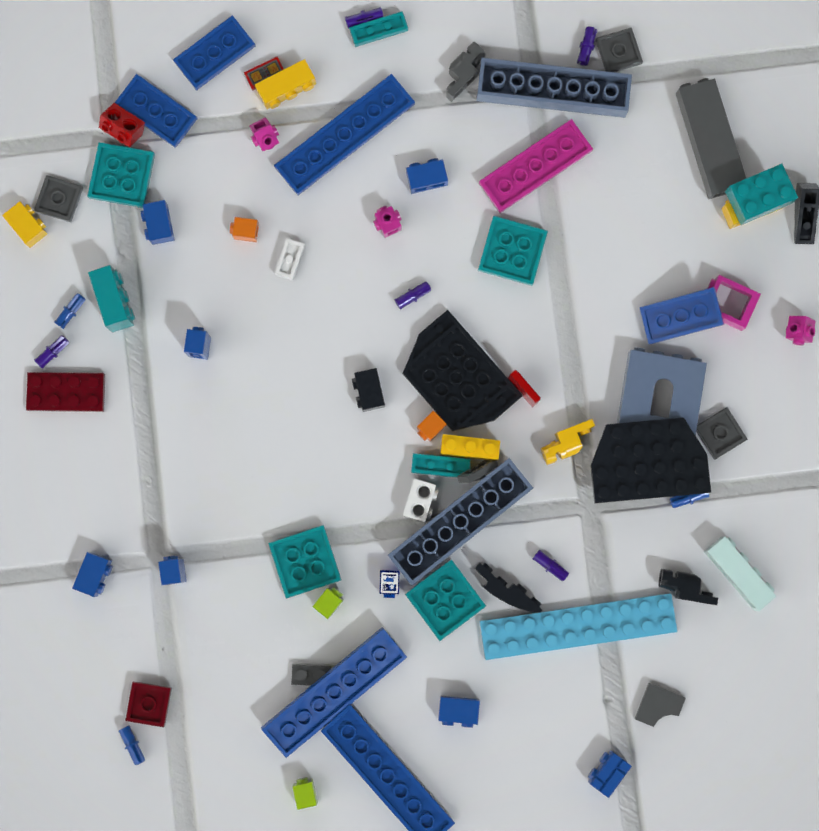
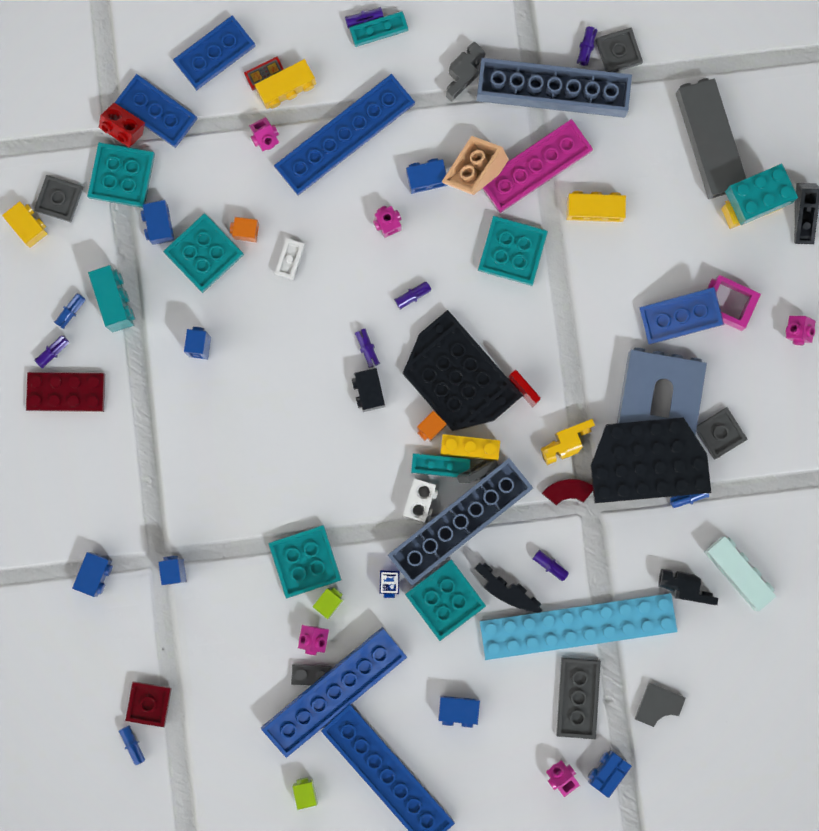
(203, 253): none -> teal plate
(313, 639): none -> dark pink brick
(367, 348): none -> dark purple pin
(476, 166): none -> light nougat slope
(562, 778): none -> dark pink brick
(568, 489): none -> dark red tile
(578, 698): none -> dark grey tile
(596, 207): none -> yellow brick

